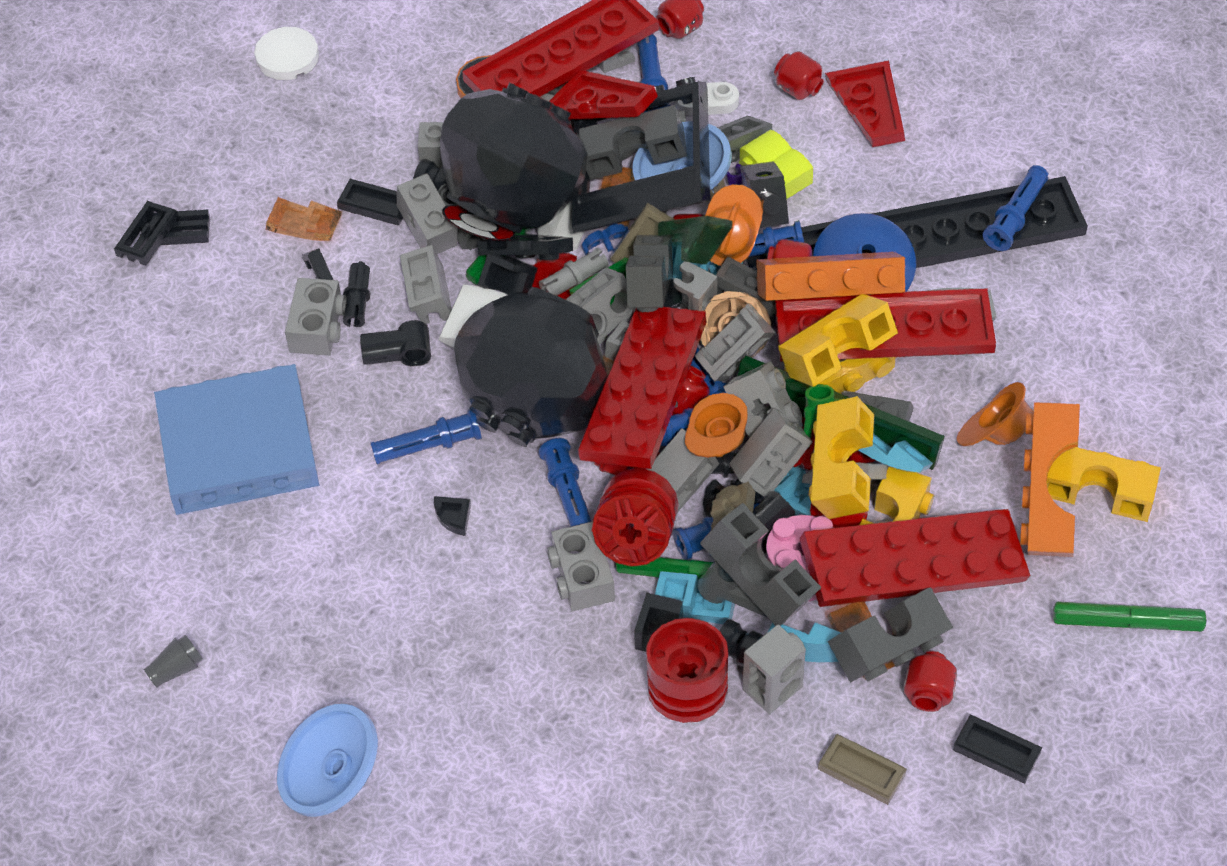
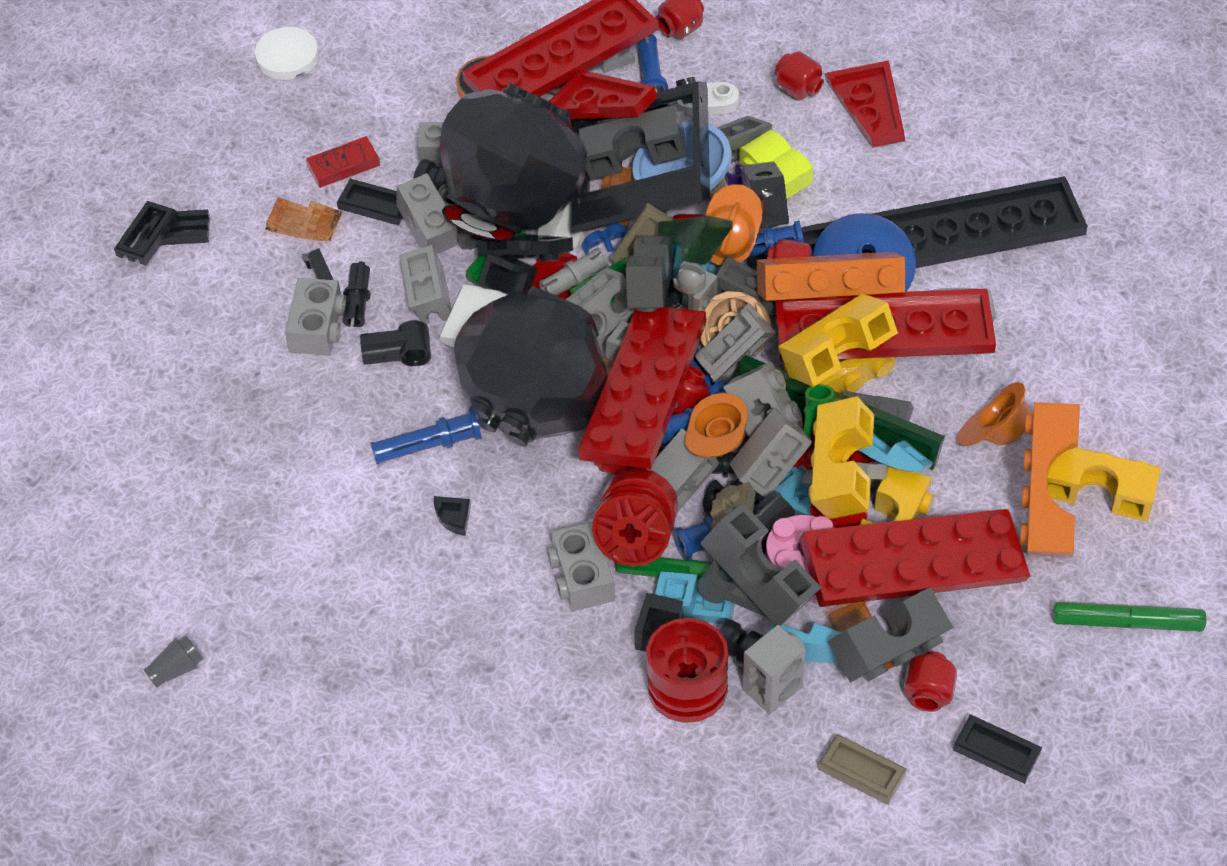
(235, 439): medium blue panel -> none
(327, 760): light blue dish -> none
(343, 161): none -> red tile
(564, 478): blue pin -> none
(691, 278): none -> light grey hinge
(1011, 217): blue pin -> none

